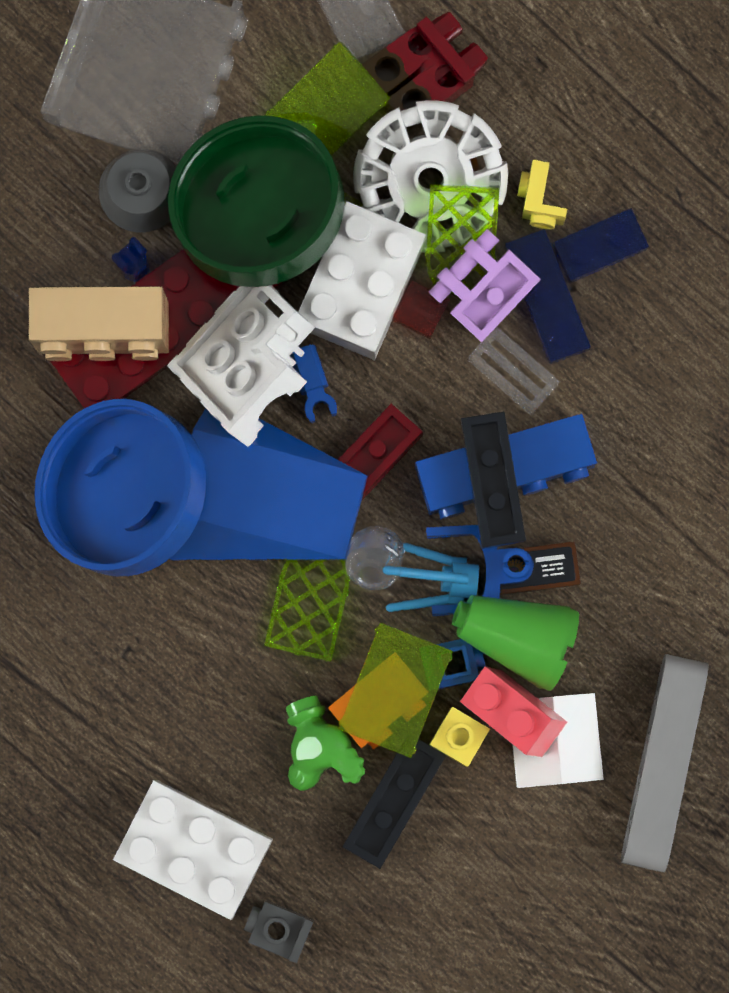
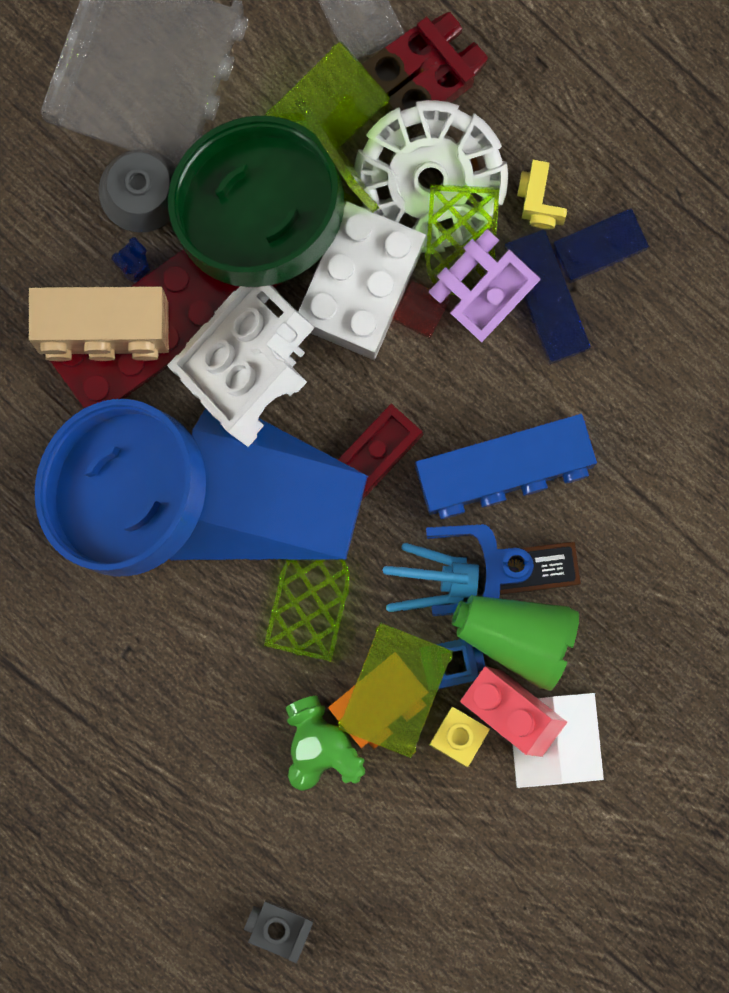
(193, 849): white brick -> none
(311, 370): blue bar -> none
(336, 154): none -> clear neon green piece
(368, 555): clear head -> none
(393, 804): black plate -> none
(493, 480): black plate -> none
(540, 394): clear tile -> none
(664, 763): light grey beam -> none

